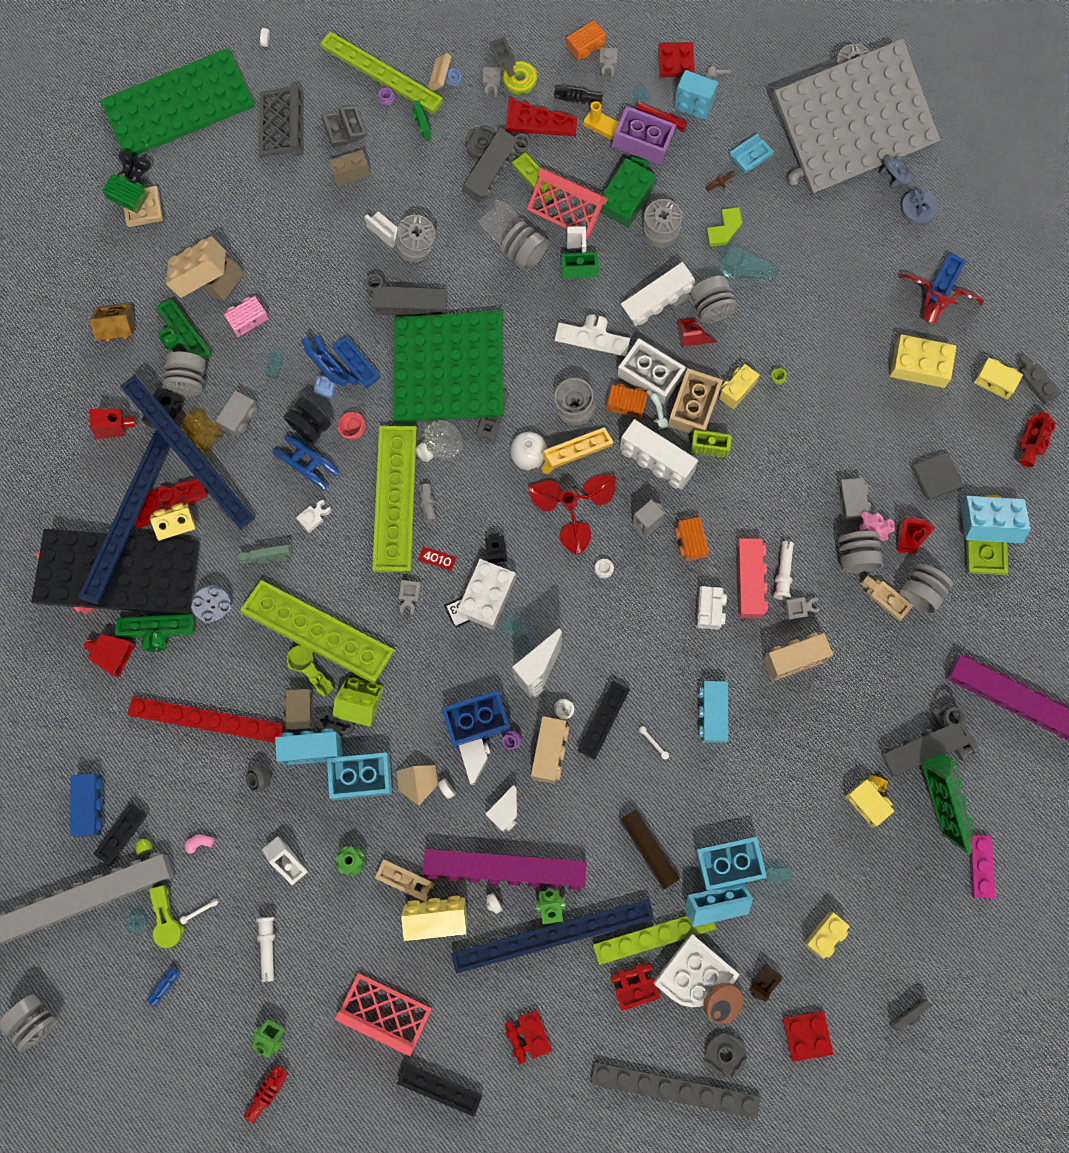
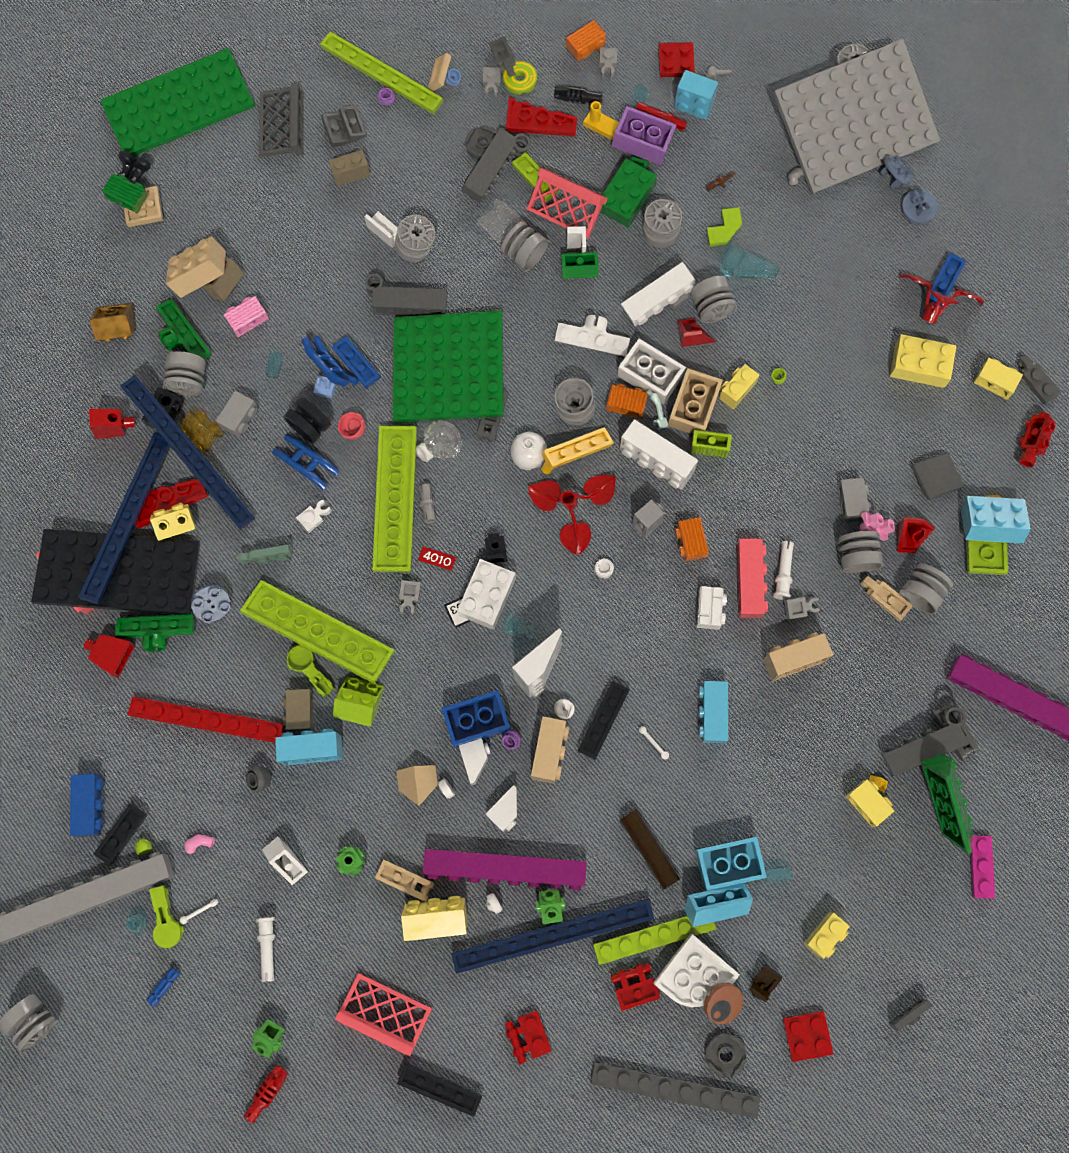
(265, 37): white tile -> none
(335, 727): dark grey beam -> none
(359, 776): medium azure brick -> none
(423, 127): green plate -> none
(751, 153): medium azure plate -> none

